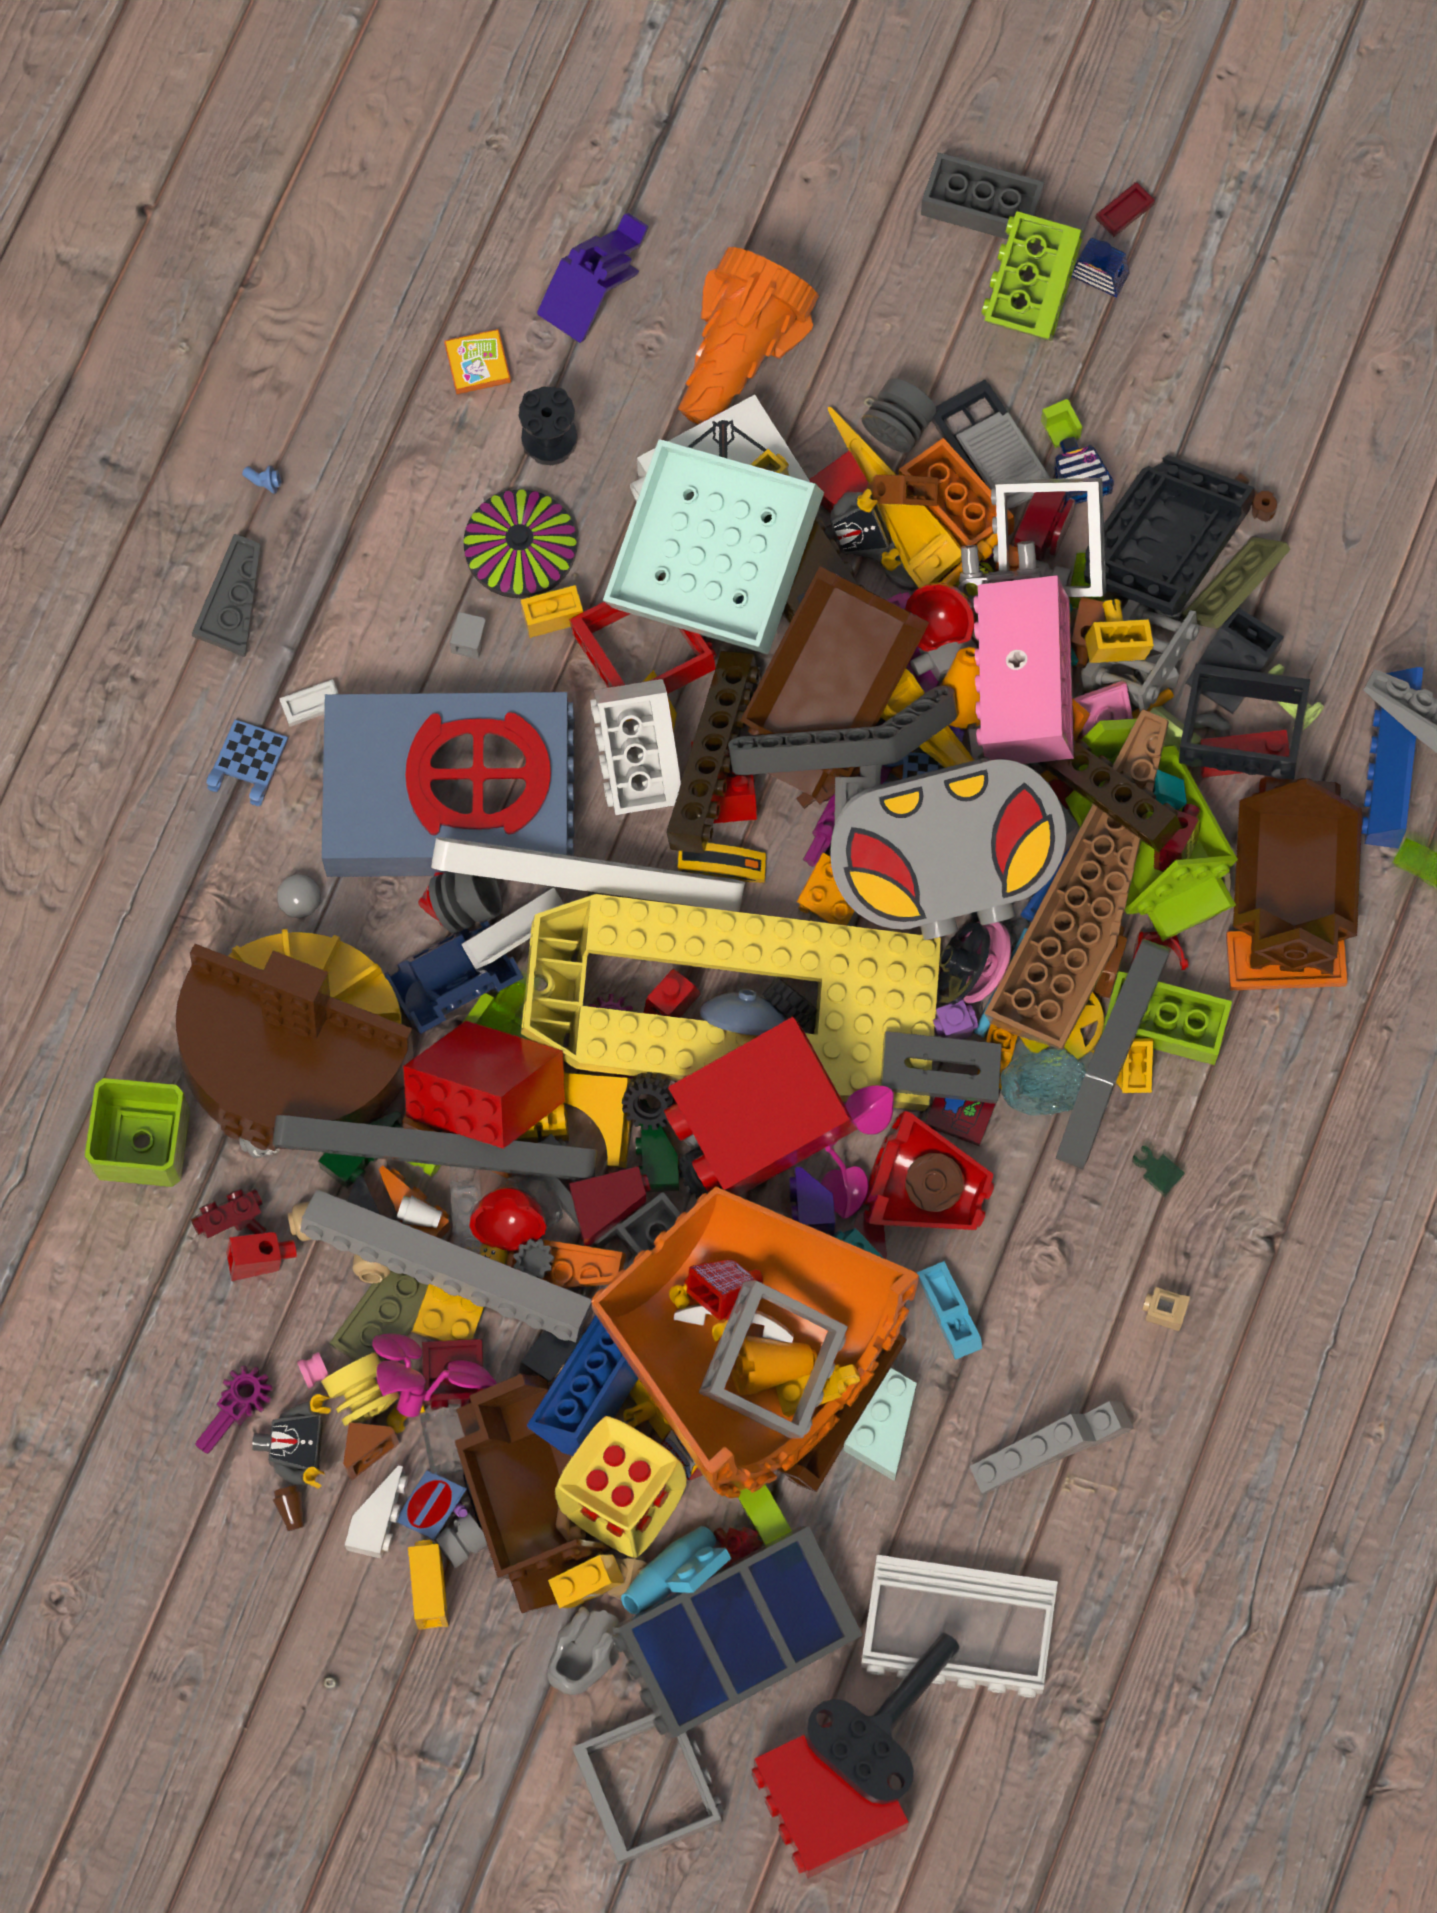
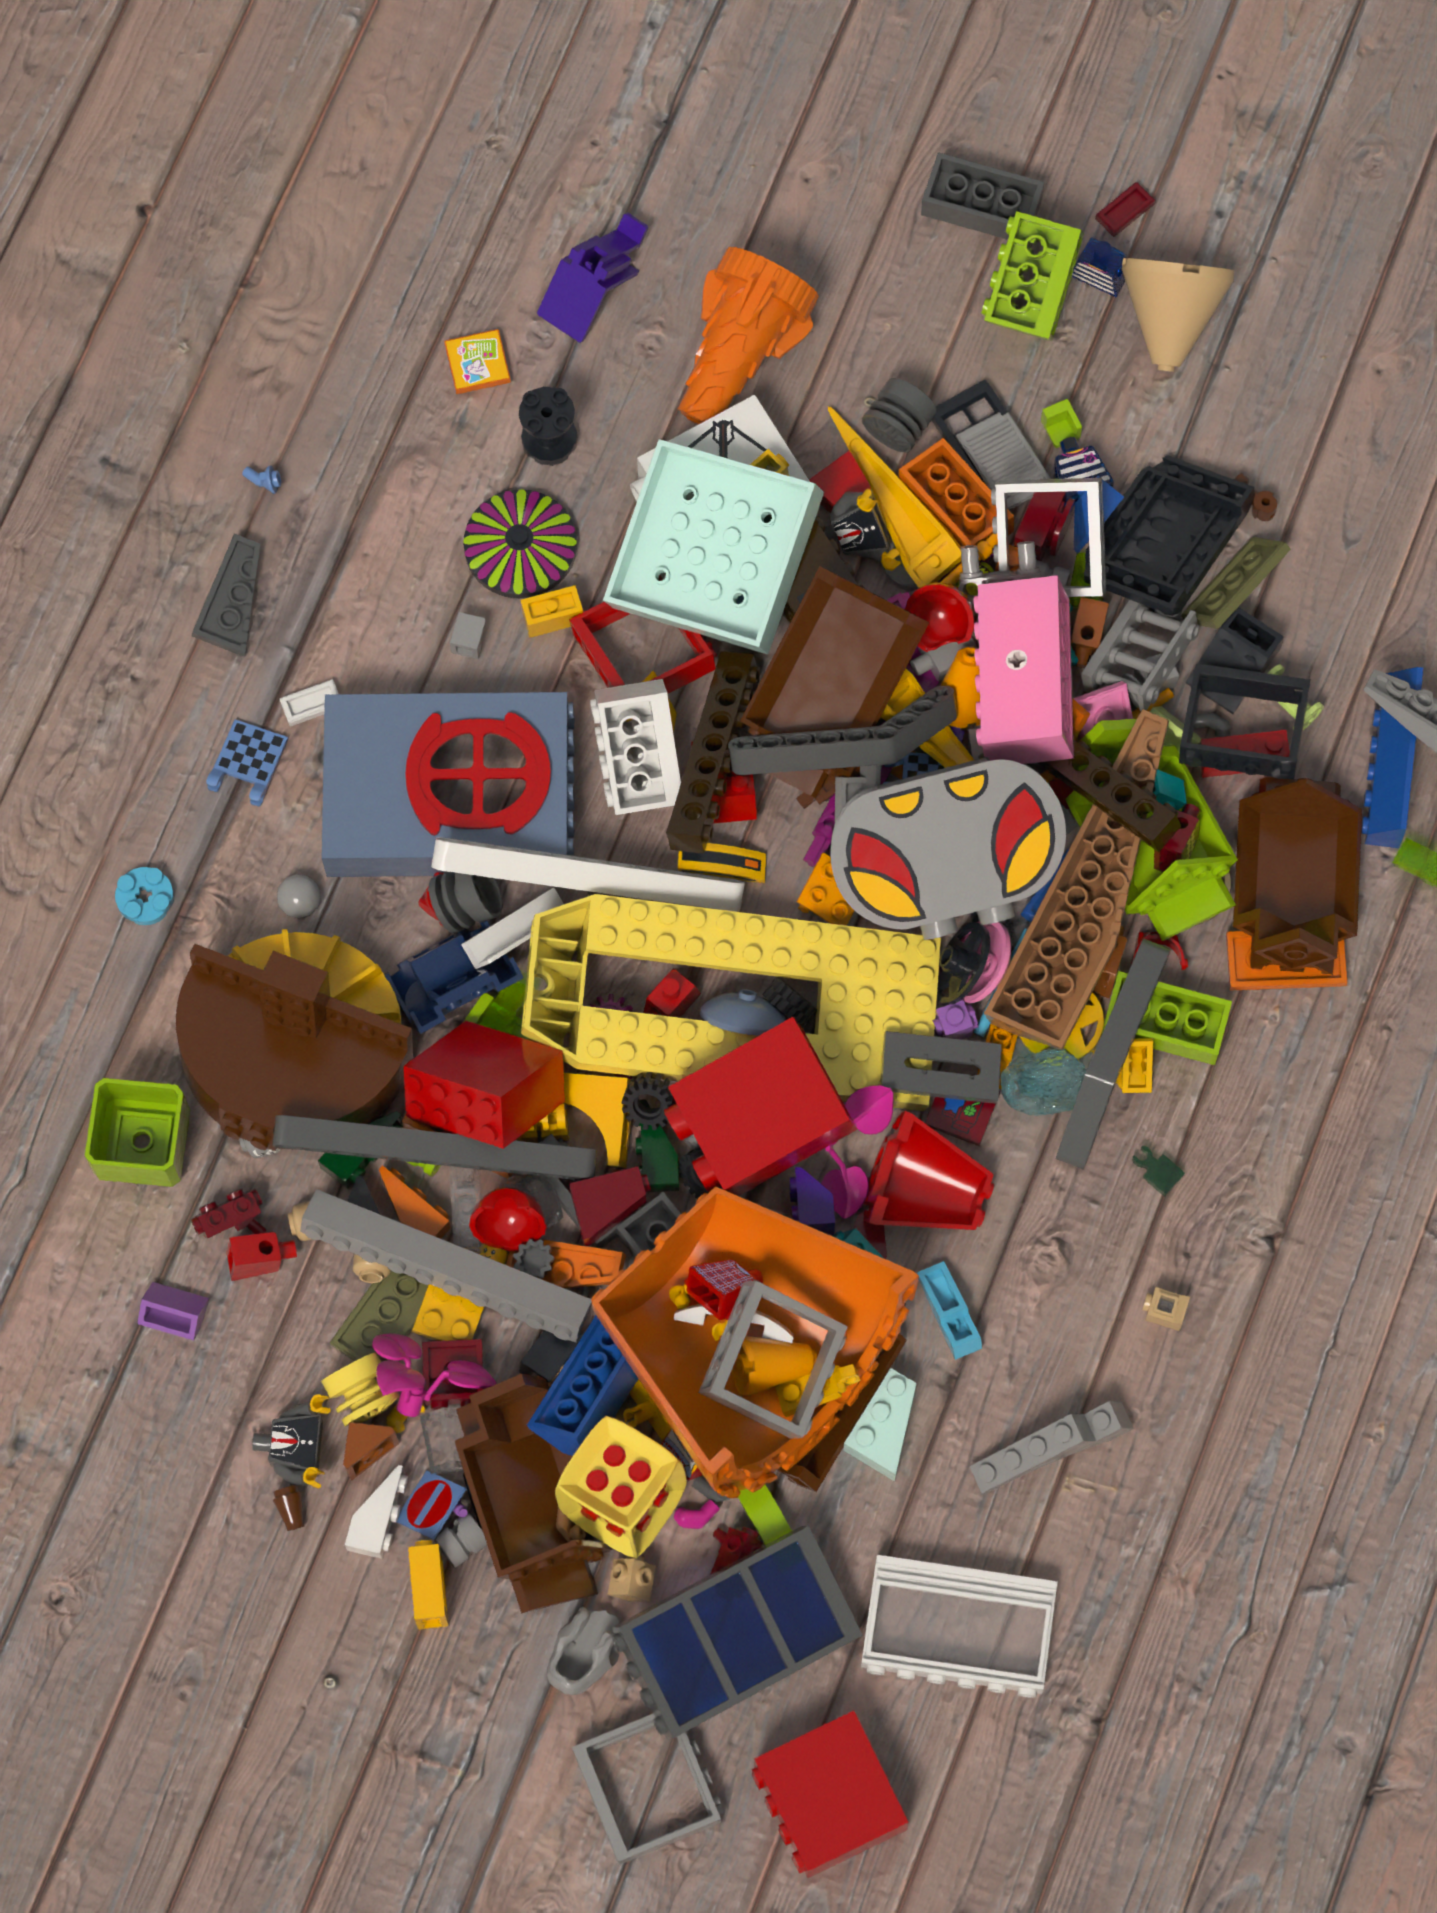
(158, 903): none -> medium azure plate
(172, 1310): none -> medium lavender brick
(235, 1407): magenta gear -> none
(313, 1369): bright pink wheel -> none
(418, 1213): white cone -> none
(586, 1581): yellow brick -> none
(676, 1569): medium azure plate -> none
(696, 1518): none -> dark pink arm
(704, 1488): none -> dark grey arm
(862, 1745): black piece -> none
(892, 490): dark orange torso -> none
(934, 1182): reddish brown tile -> none
(1111, 500): none -> blue slope
(1118, 639): yellow brick -> none
(1173, 304): none -> tan cone

